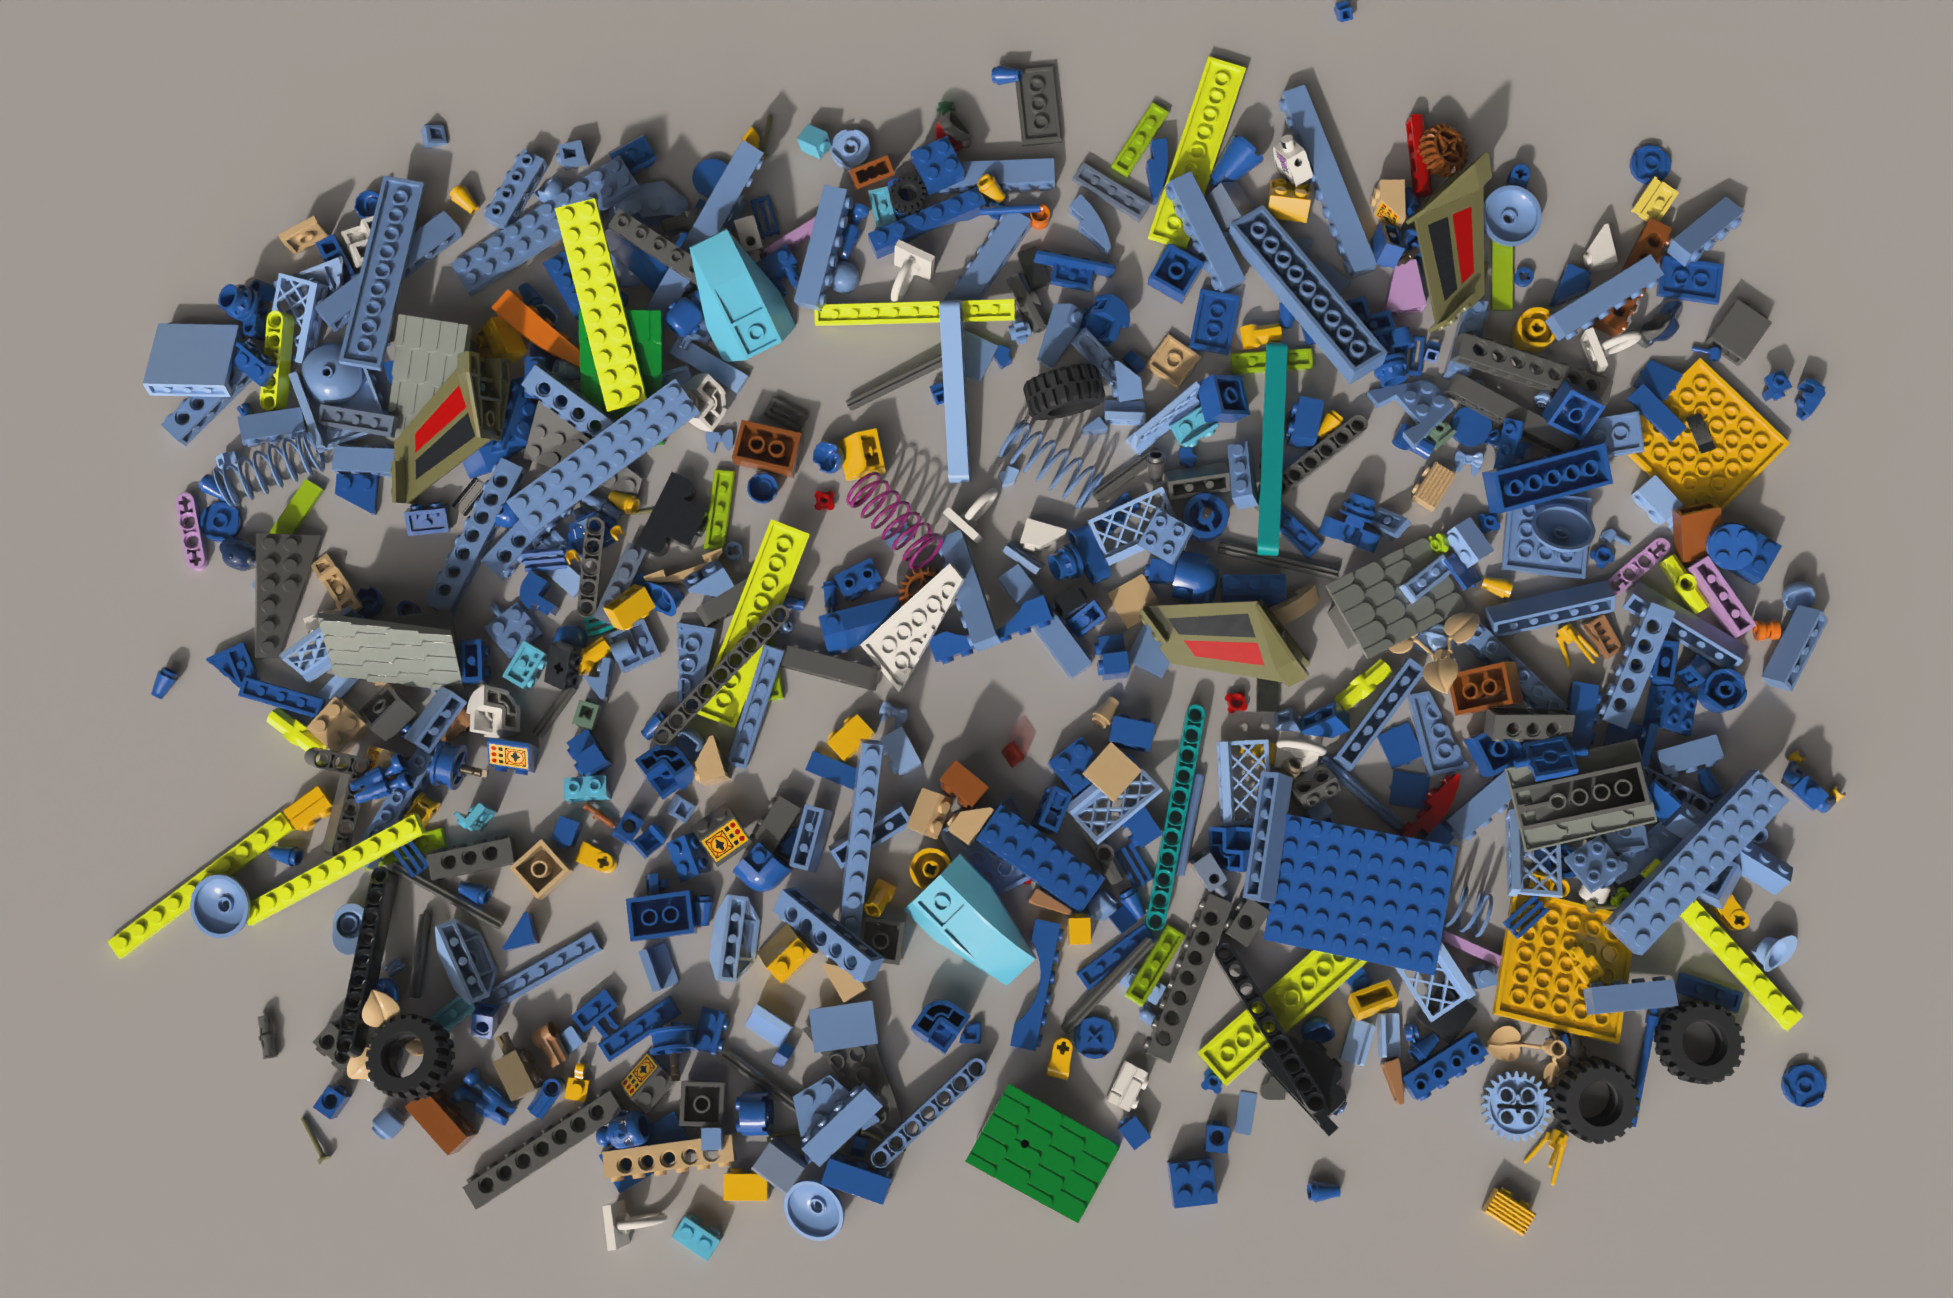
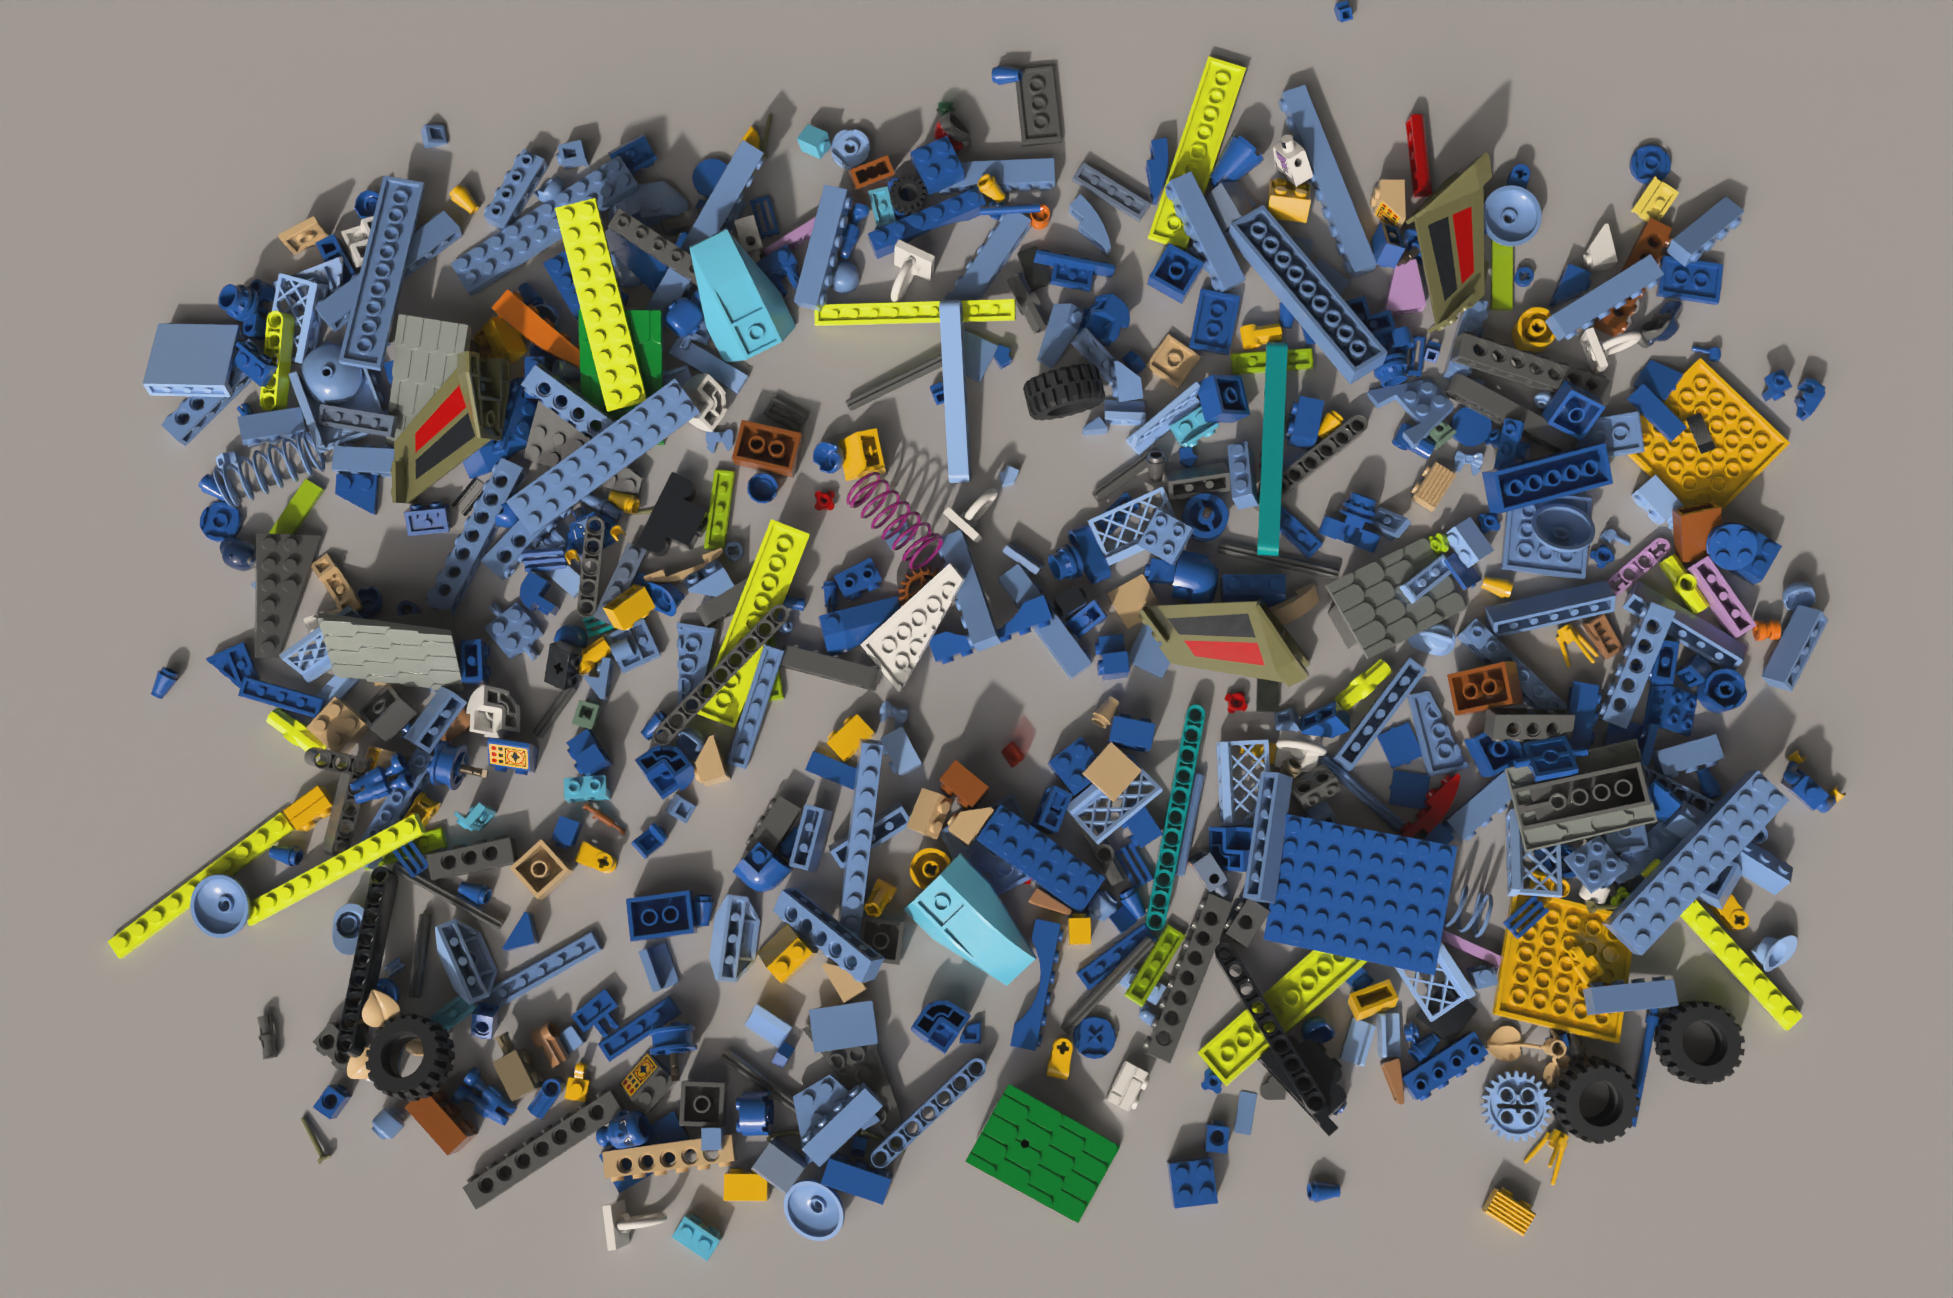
(188, 532): lavender beam -> none
(525, 666): medium azure bracket -> none
(624, 835): blue brick -> none
(653, 884): blue tile -> none
(688, 857): blue bracket -> none
(710, 1030): blue bracket -> none
(721, 834): slope -> none
(1019, 331): medium blue gear -> none
(1040, 535): white slope -> none
(1090, 485): medium blue piece -> none
(1133, 1131): blue brick -> none
(1139, 140): lime tile -> none
(1412, 203): blue cone -> none
(1443, 150): dark orange gear -> none
(1444, 670): tan plant -> none
(1708, 991): blue tile -> none
(1738, 332): dark grey brick -> none
(1803, 1085): blue tile -> none

